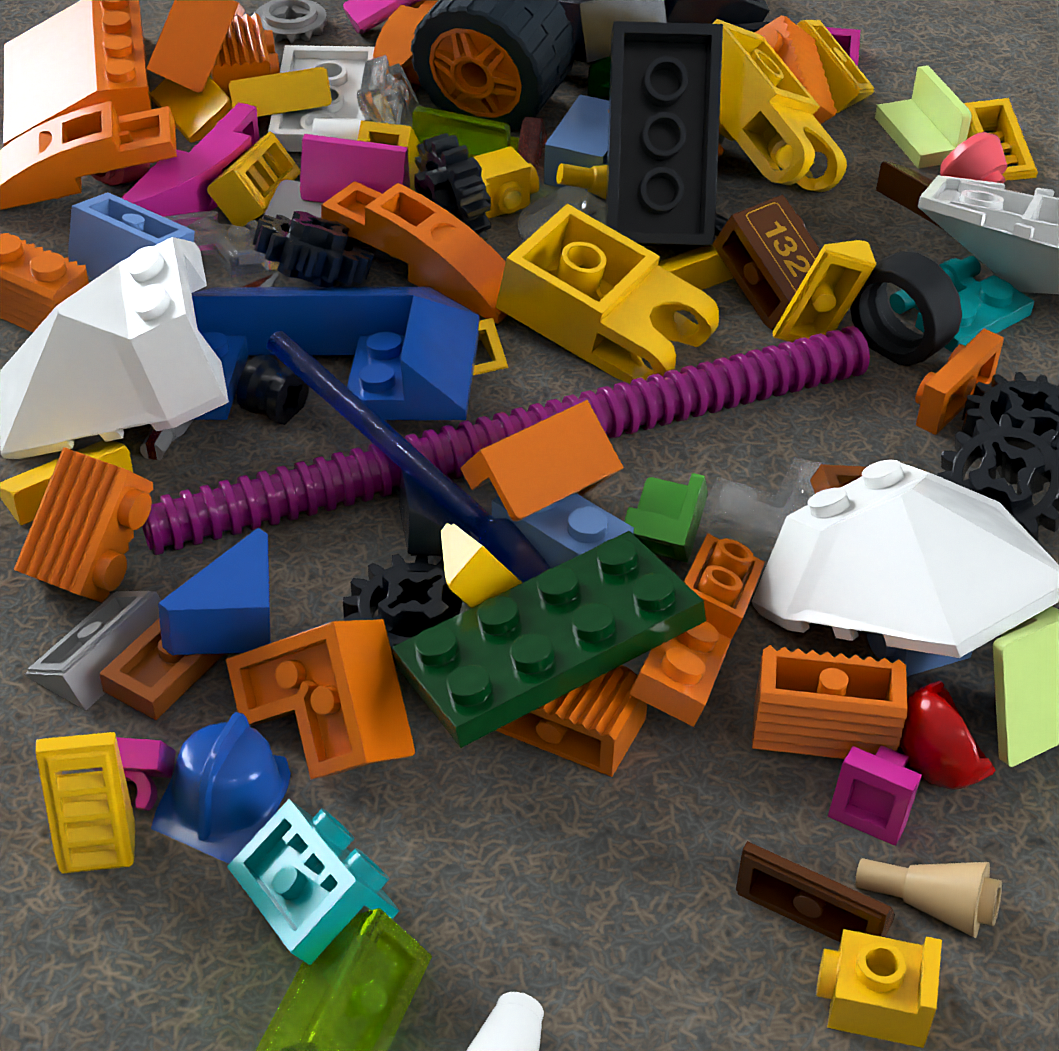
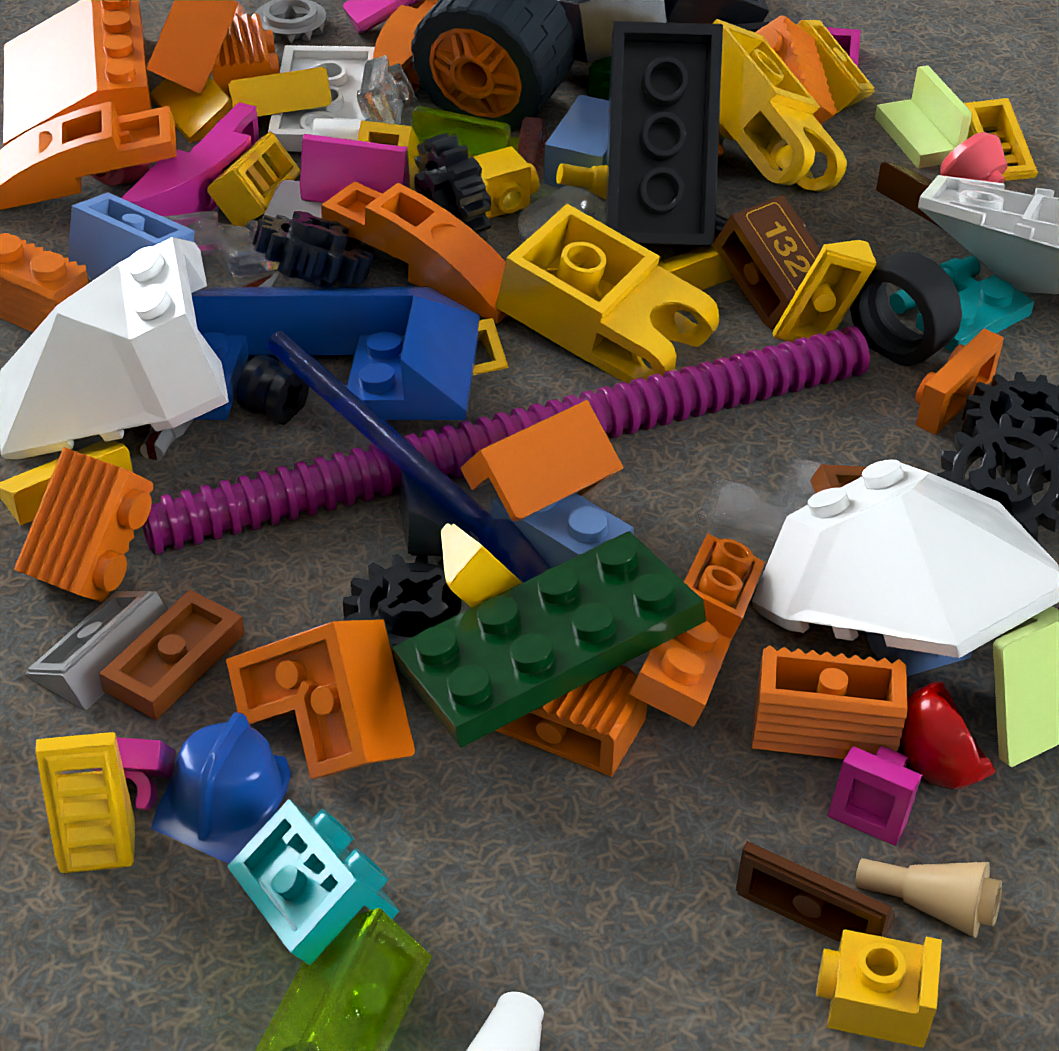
(222, 605): blue slope -> none
(669, 516): bright green panel -> none

